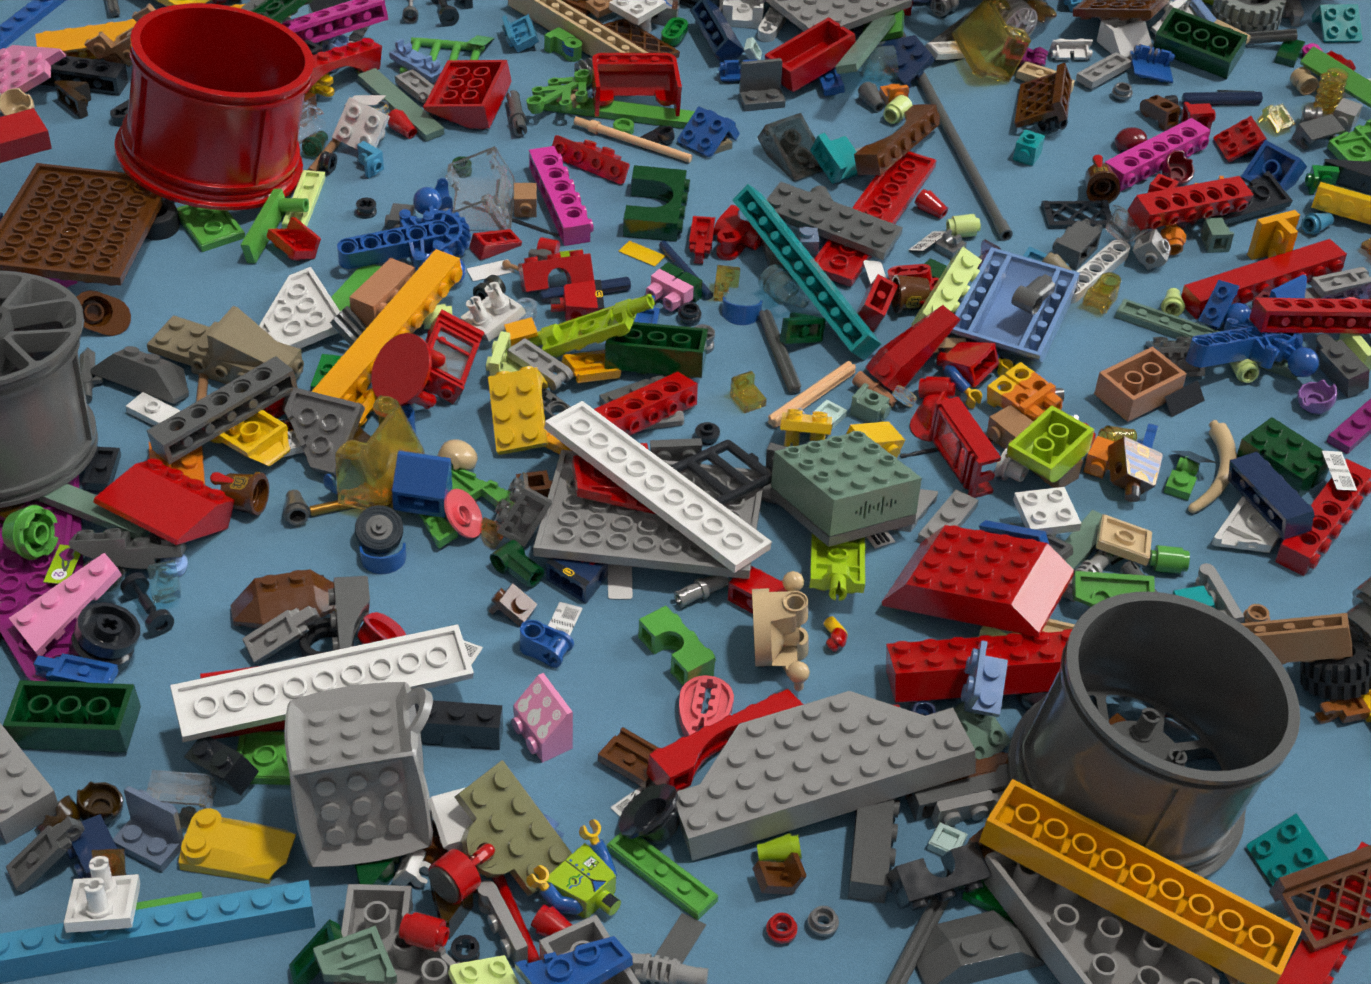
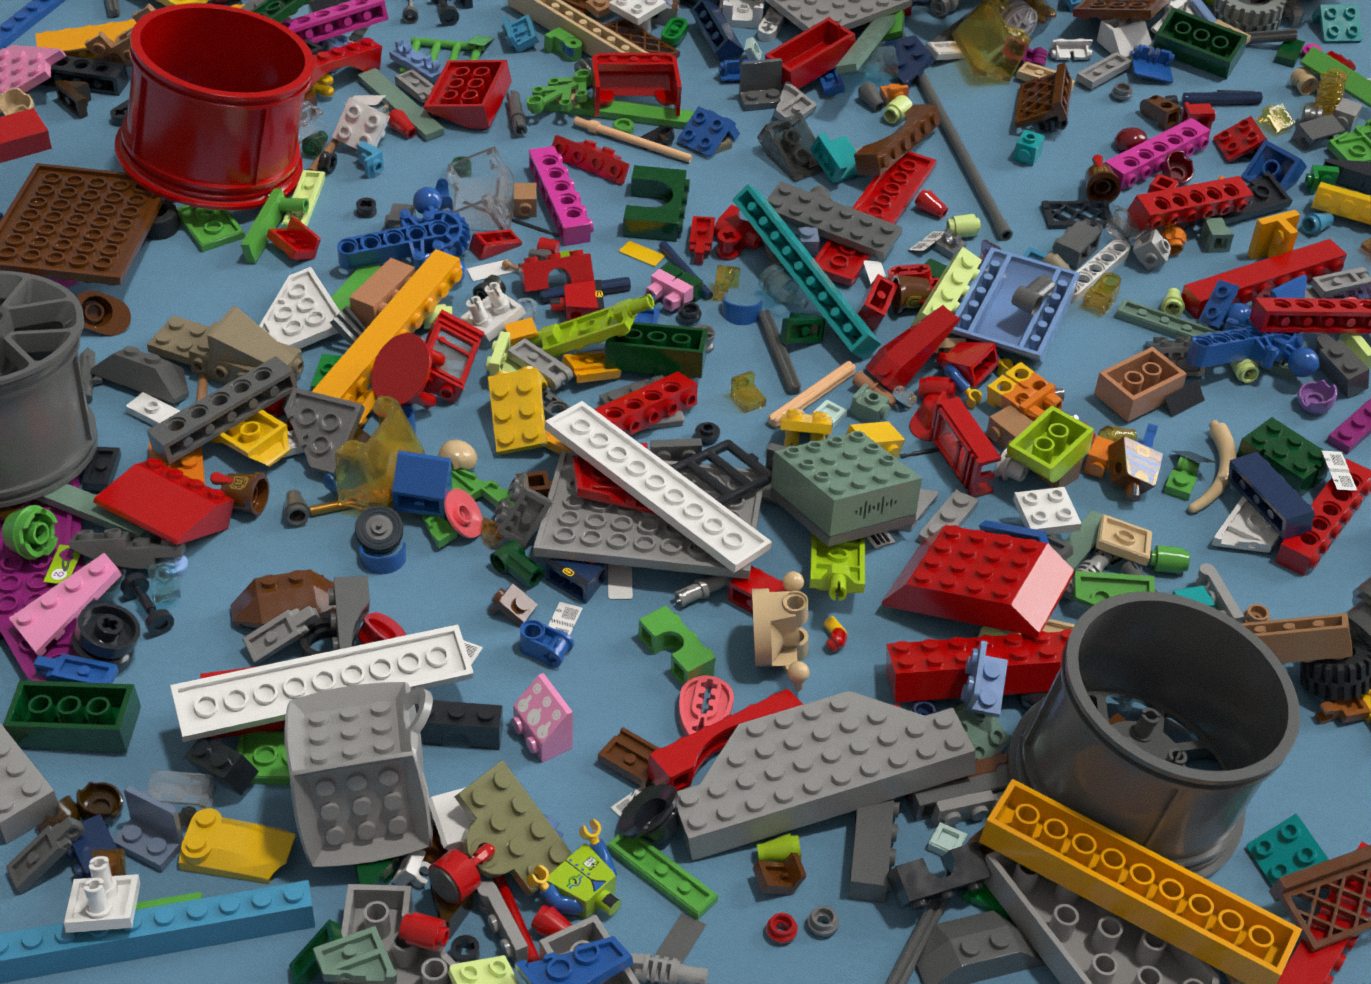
(793, 102): none -> light grey wing

